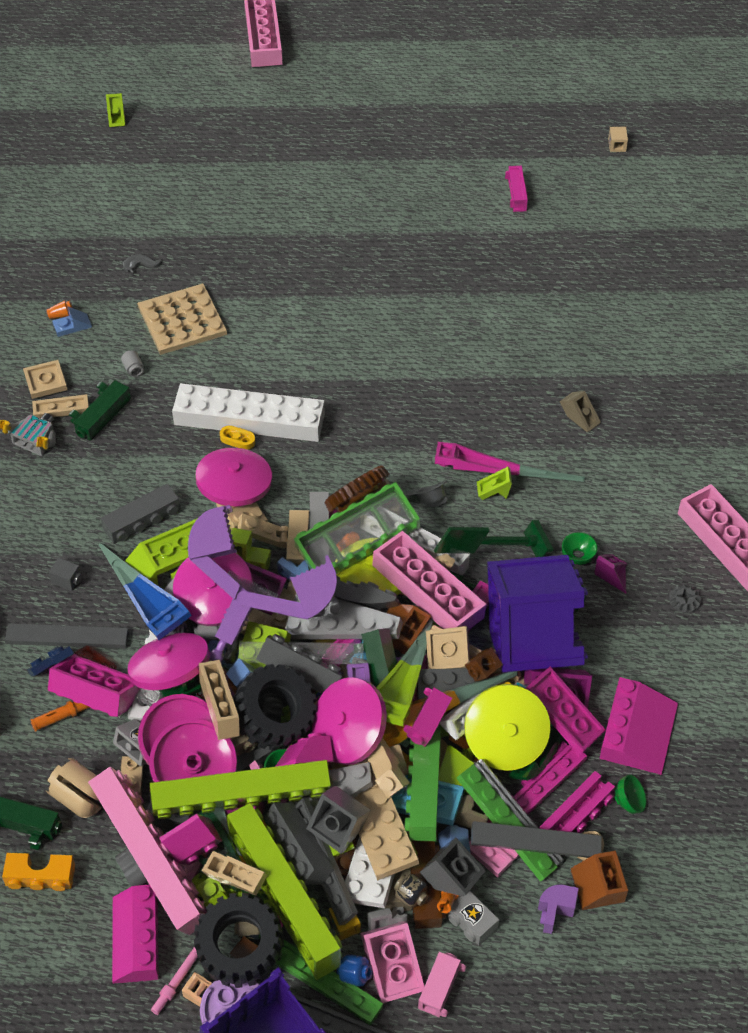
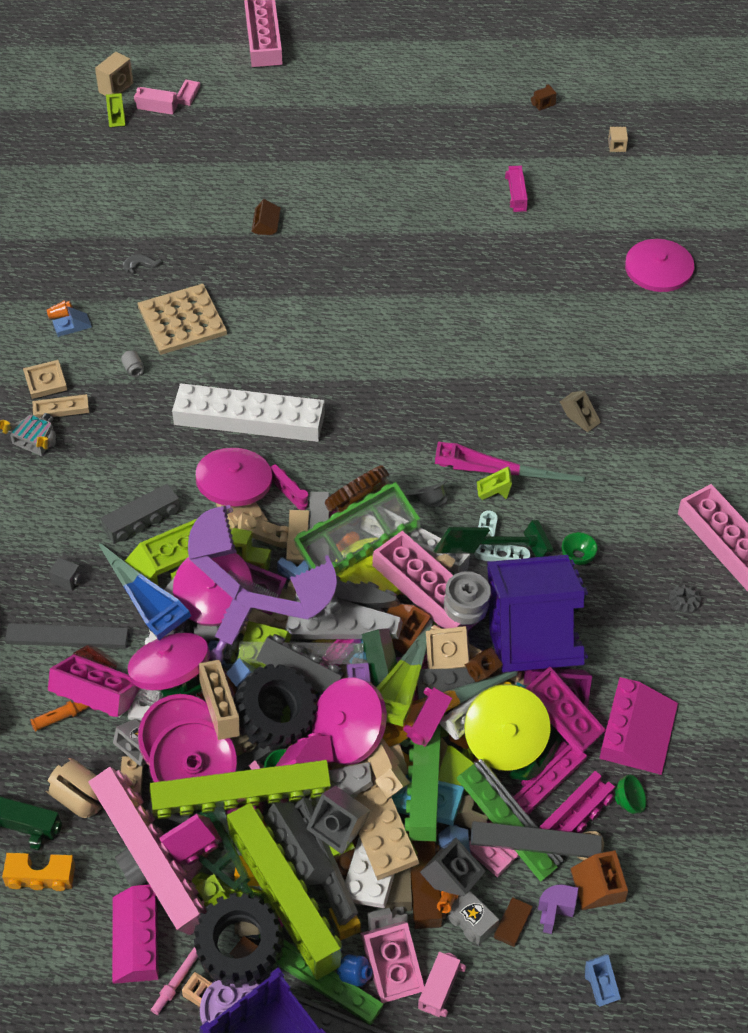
(55, 656): dark blue plate -> none
(102, 410): dark green brick -> none
(114, 74): none -> tan brick
(156, 100): none -> bright pink brick
(188, 92): none -> bright pink tile
(234, 873): tan slope -> none
(239, 437): yellow plate -> none
(265, 218): none -> reddish brown brick
(289, 488): none -> dark pink plate
(411, 890): head -> none
(467, 597): none -> light grey wheel
(487, 556): none -> light aqua beam
(513, 922): none -> reddish brown tile
(544, 98): none -> reddish brown brick
(602, 979): none -> medium blue slope
(612, 570): magenta slope -> none
(659, 265): none -> dark pink dish

